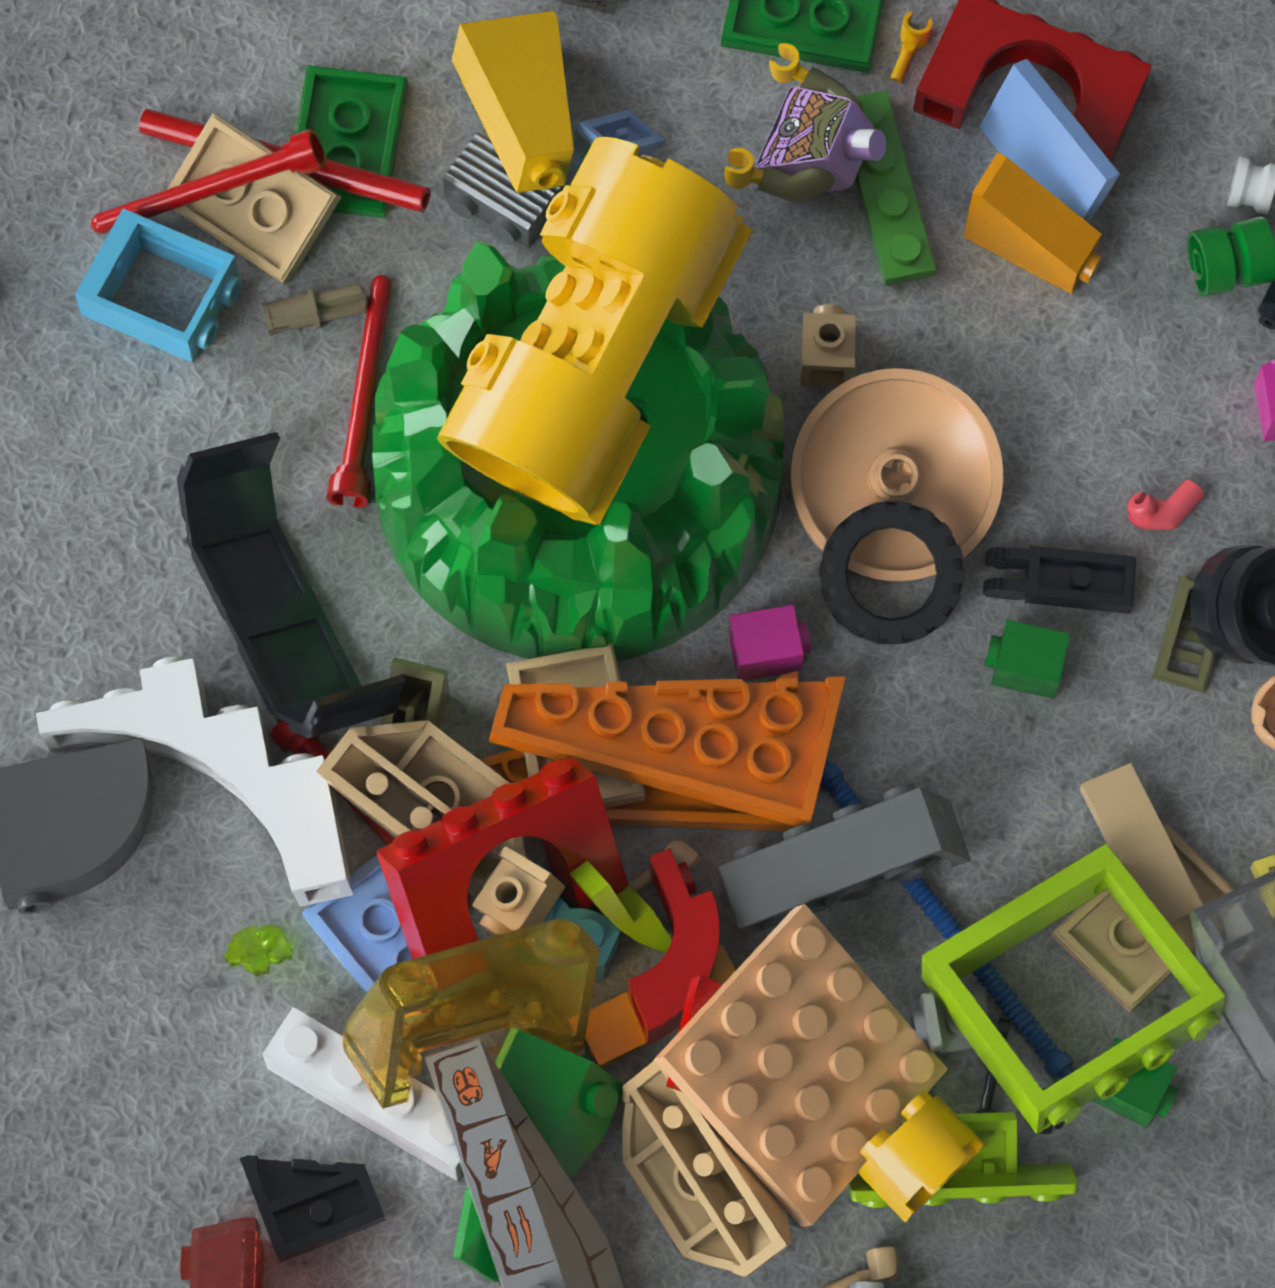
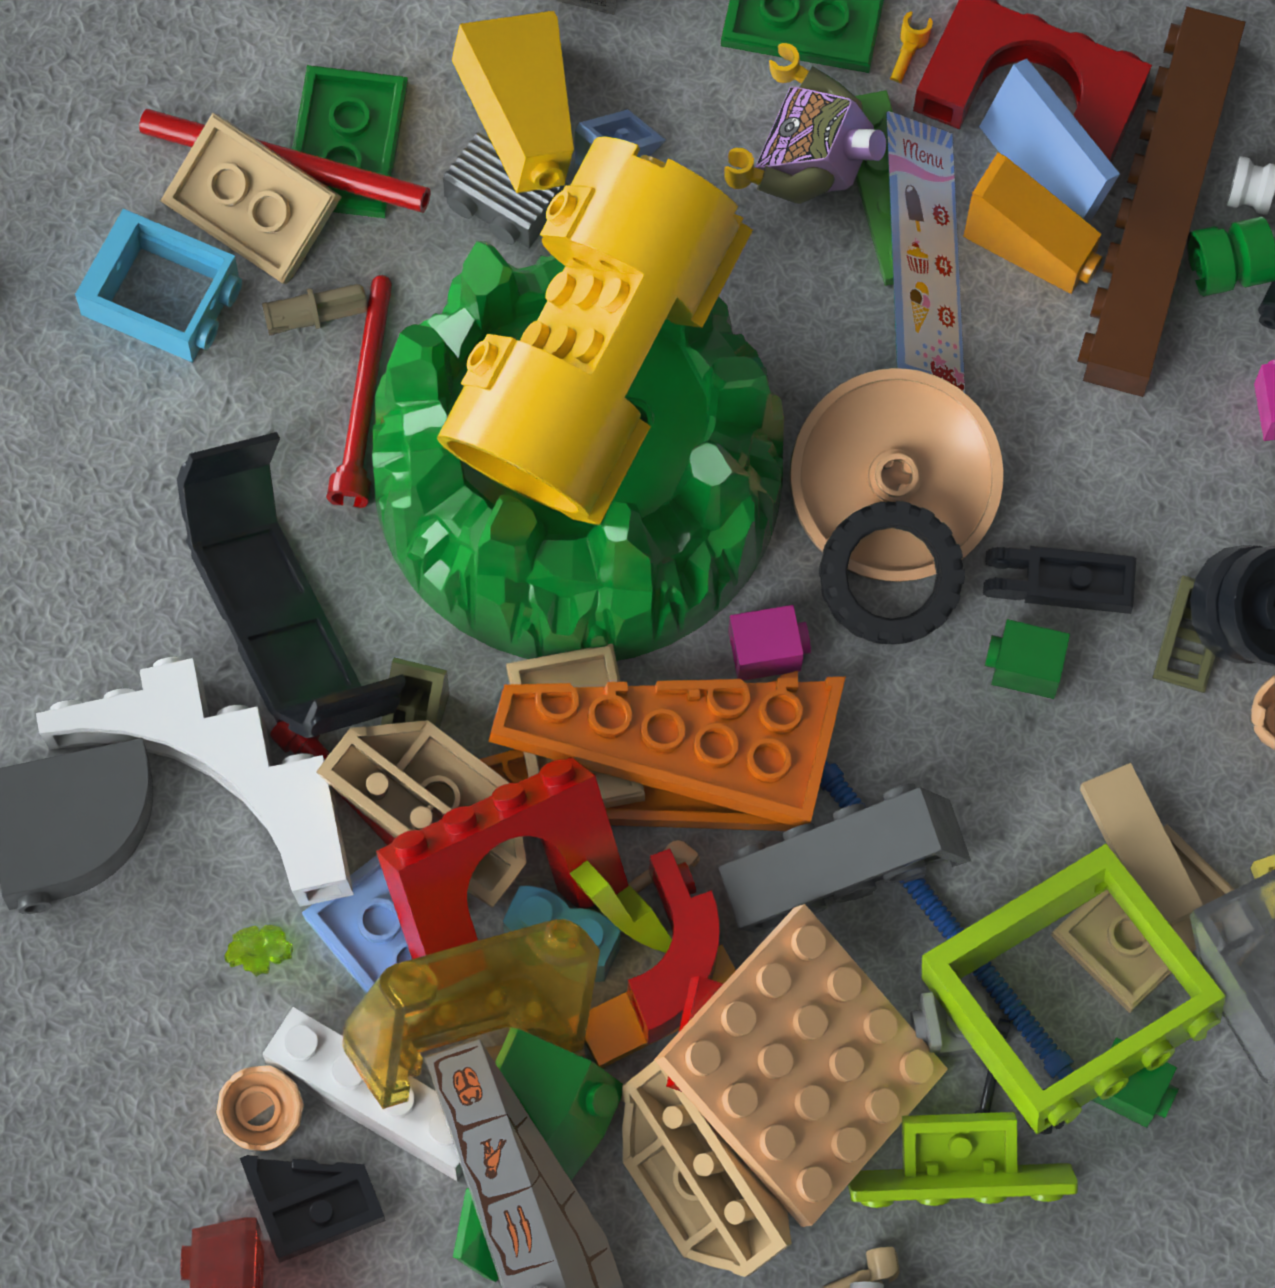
(251, 1093): none -> light nougat hair
(301, 154): red piece -> none
(535, 894): tan brick -> none
(824, 361): tan brick -> none
(919, 1155): yellow cylinder -> none
(925, 249): none -> white sticker
(1163, 203): none -> reddish brown brick
(1164, 514): coral arm -> none

